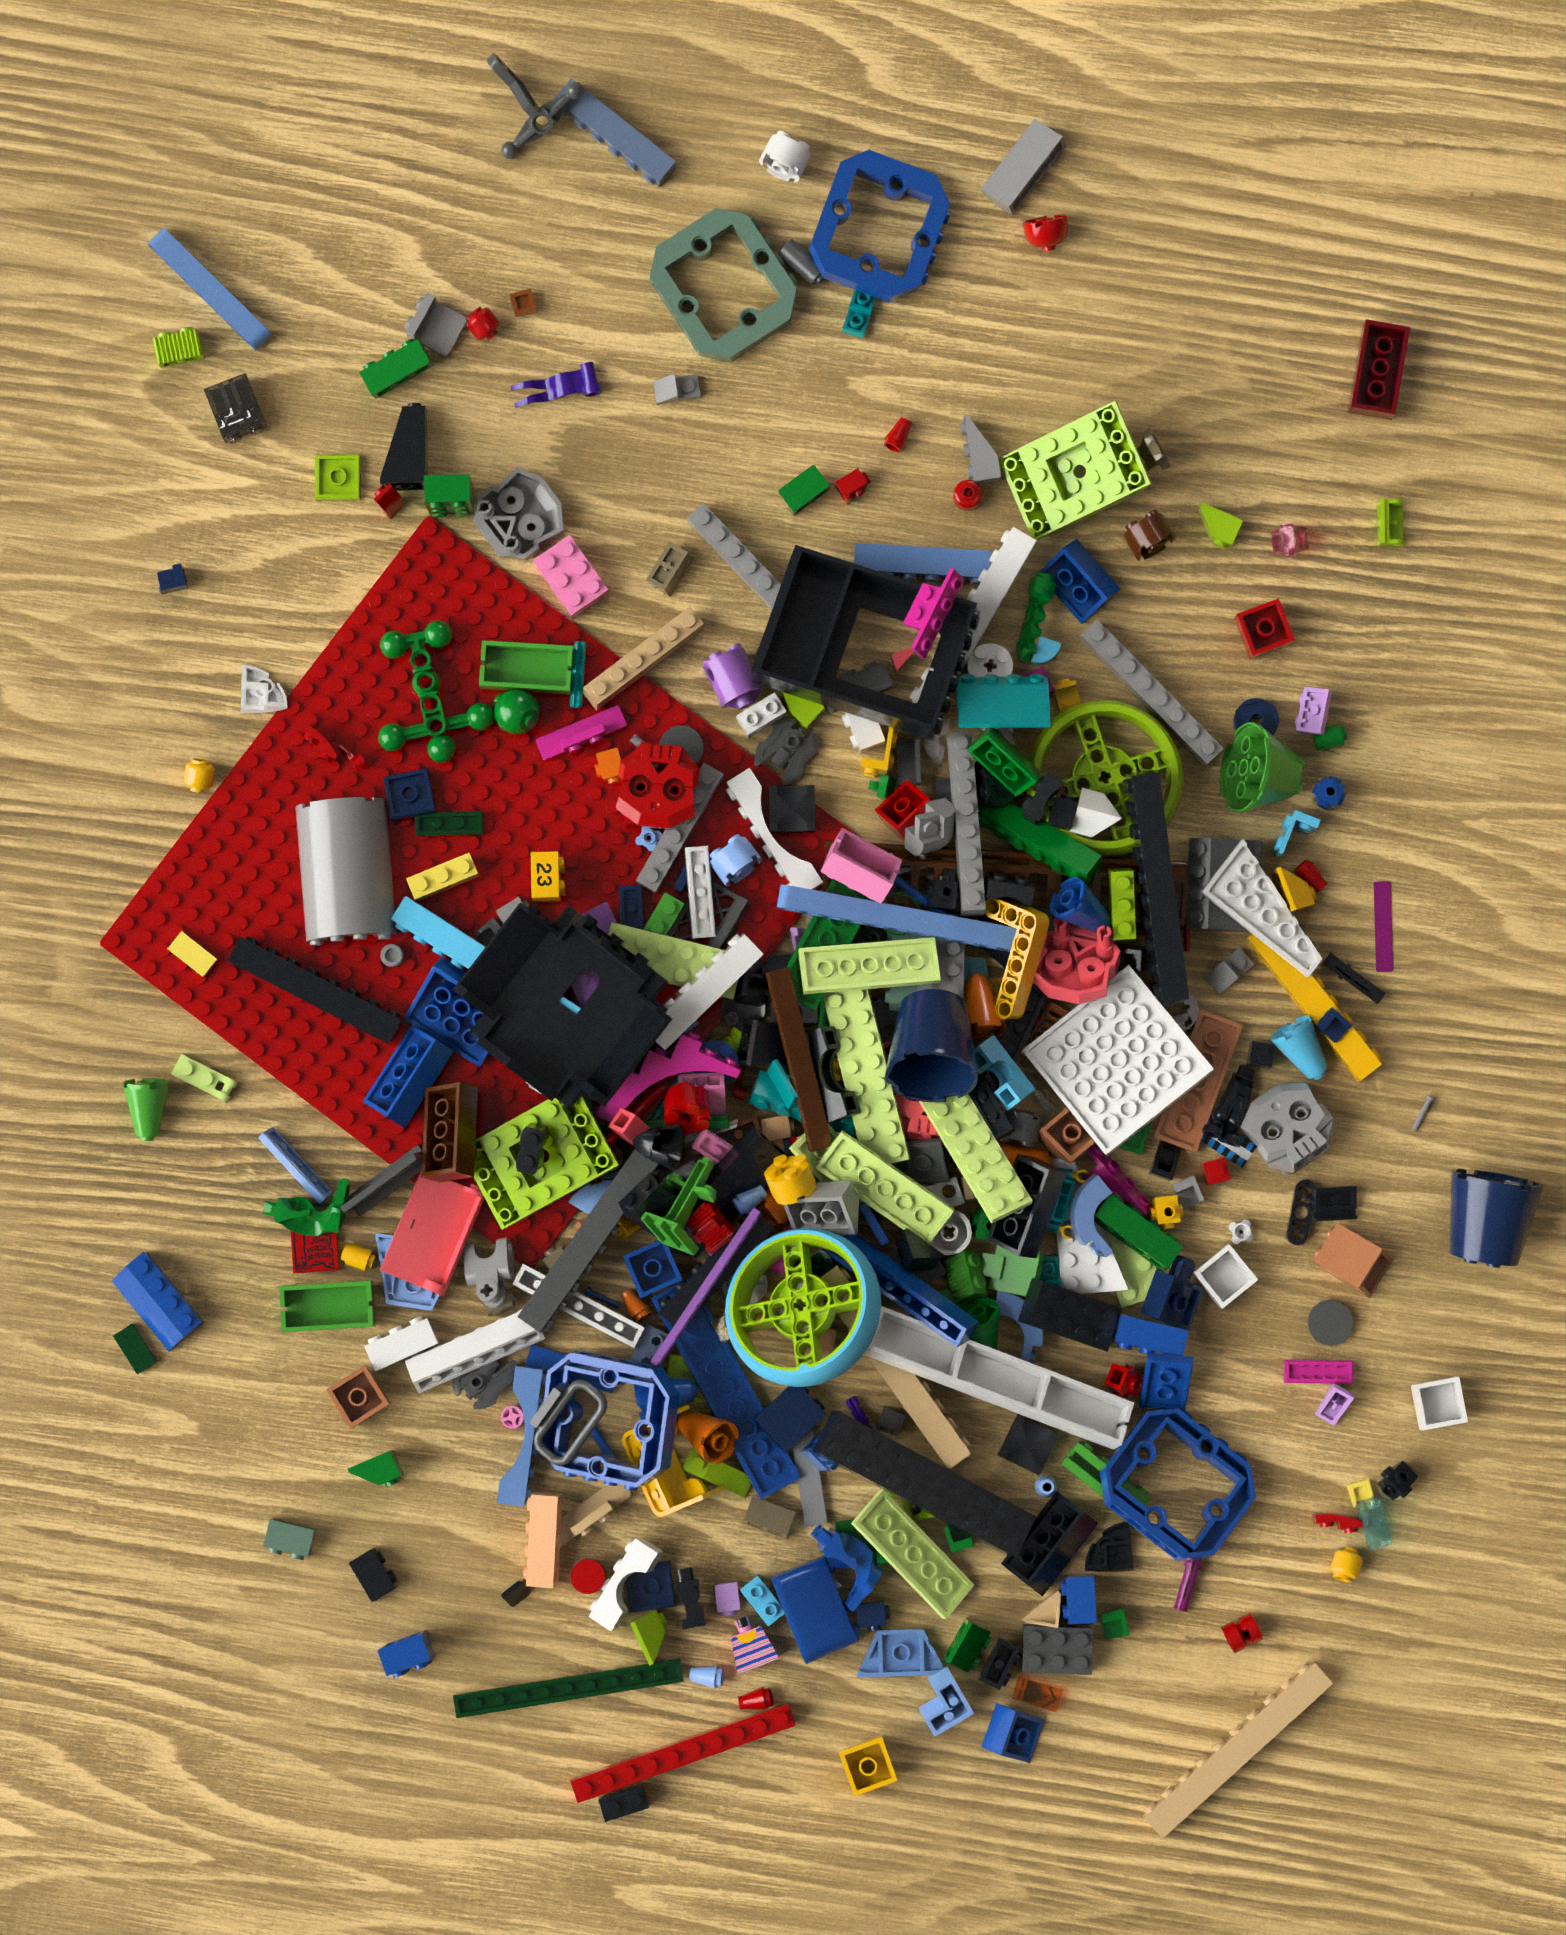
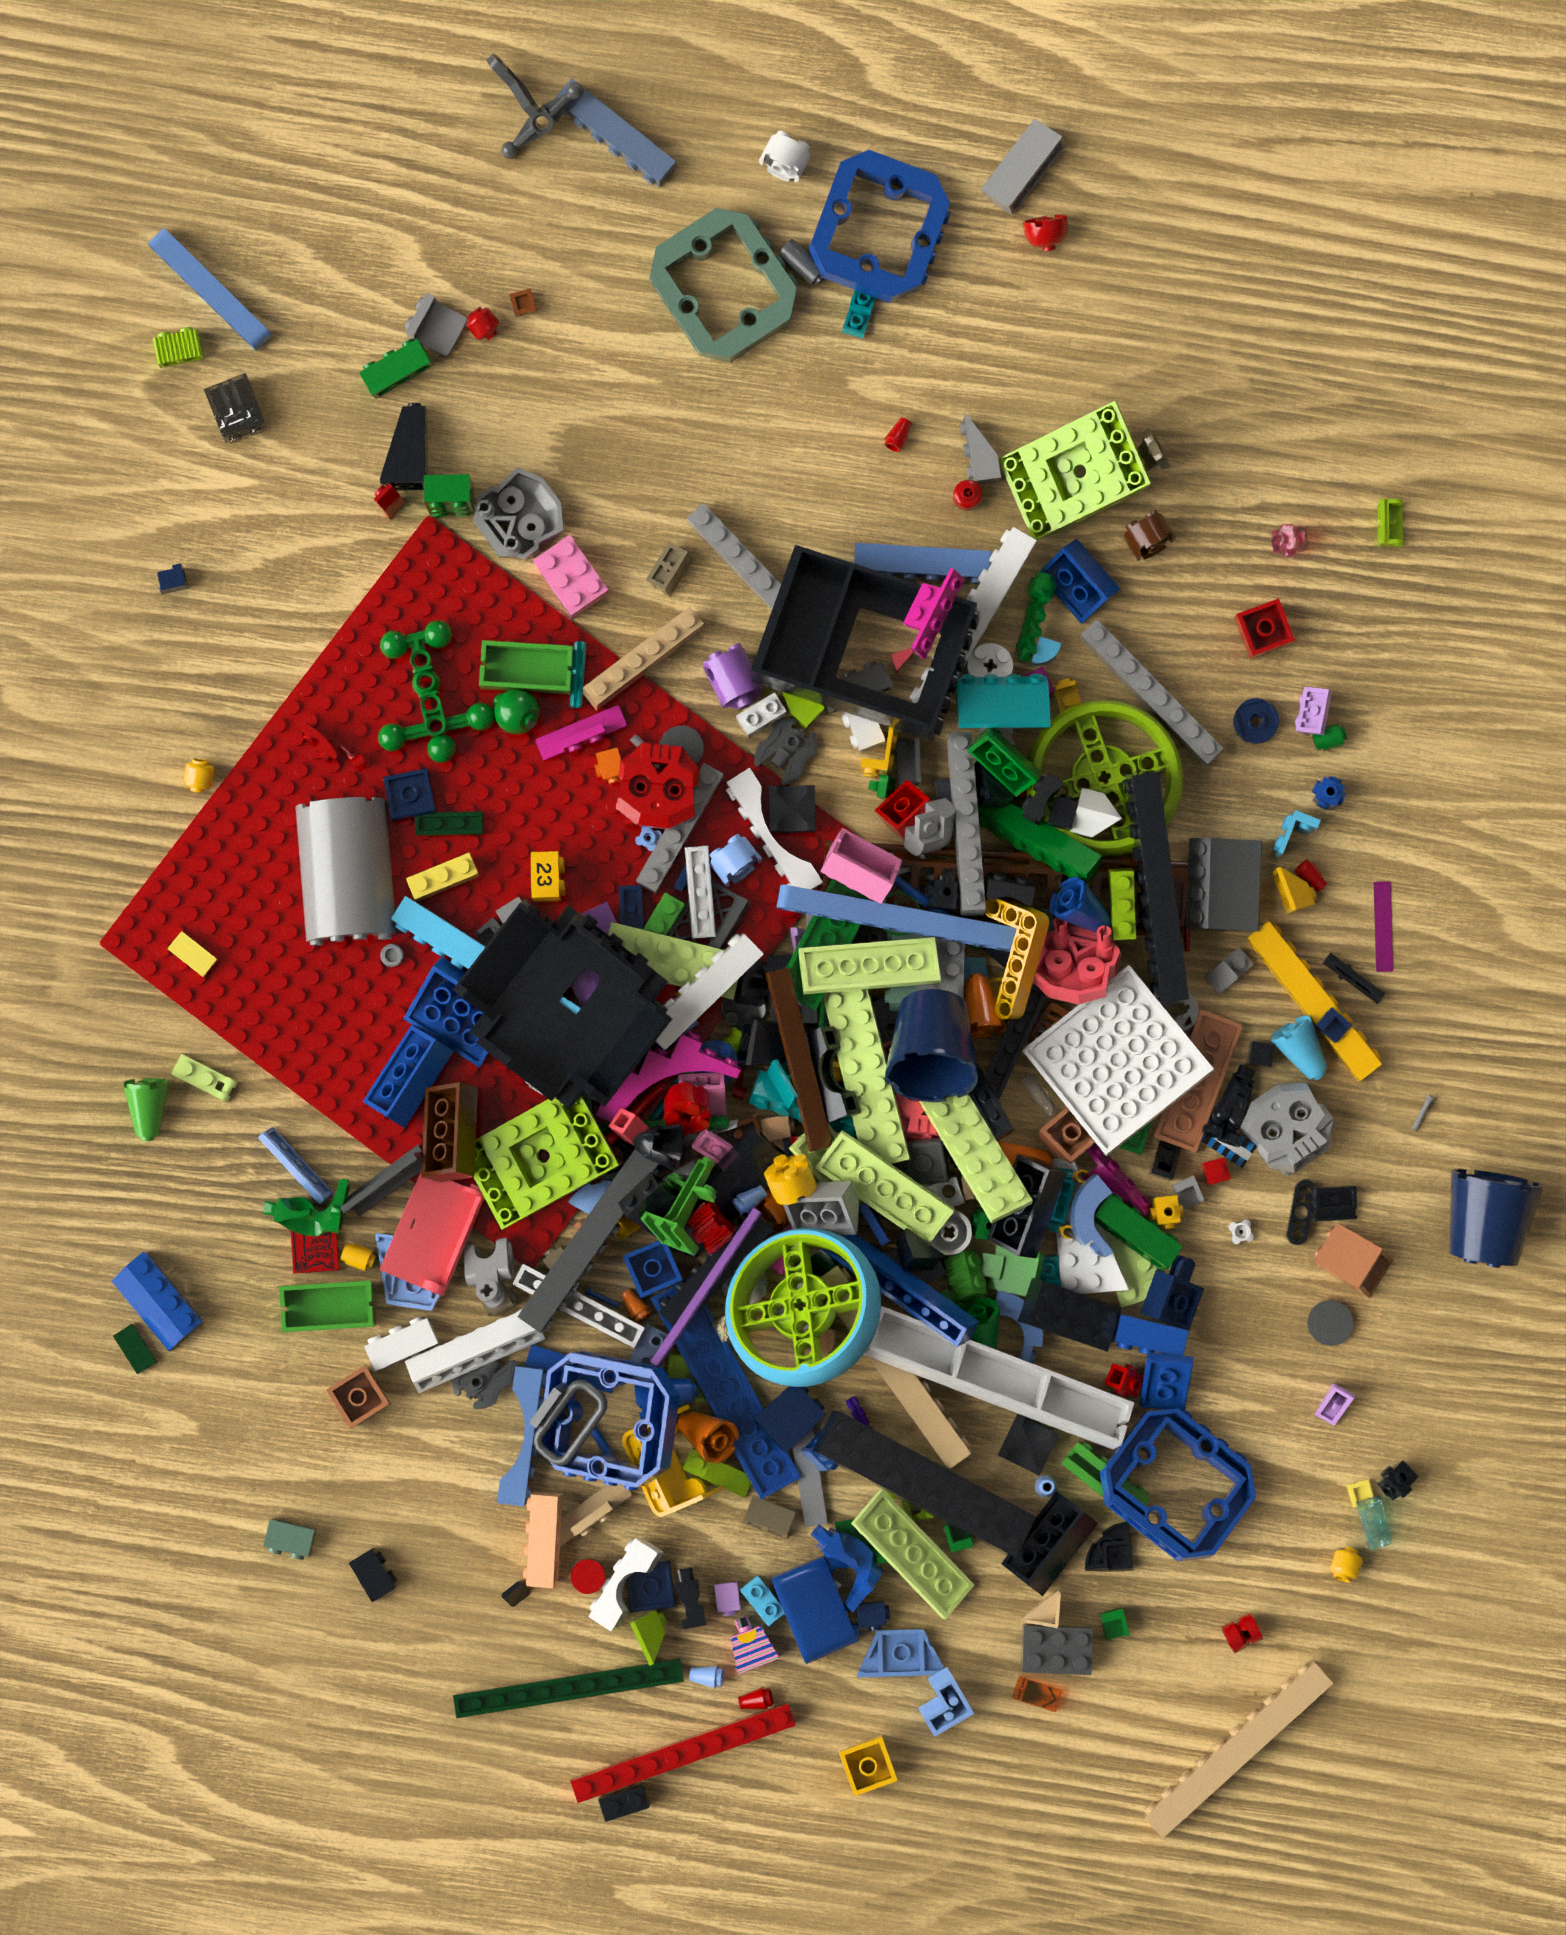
(260, 693): white brick -> none
(315, 990): black brick -> none
(338, 477): lime tile -> none
(379, 1469): green slope -> none
(406, 1653): blue brick -> none
(511, 1419): bright pink wheel -> none
(531, 1154): black brick -> none
(562, 384): dark purple flag -> none
(676, 388): light grey slope -> none
(804, 489): green panel -> none
(852, 485): red brick -> none
(890, 1421): dark grey brick -> none
(934, 749): clear cylinder -> none
(967, 1645): green slope -> none
(999, 1663): black brick -> none
(1012, 1081): medium azure arch -> none
(1013, 1733): blue slope -> none
(1025, 1126): dark grey brick -> none
(1079, 1599): blue brick -> none
(1134, 956): black brick -> none
(1182, 1603): magenta pin -> none
(1220, 526): lime slope -> none
(1224, 1276): white piece -> none
(1254, 902): white wing -> none
(1258, 770): bright green cone -> none
(1318, 1371): dark pink plate -> none
(1343, 1522): red slope -> none
(1379, 369): dark red brick -> none
(1439, 1403): white piece -> none

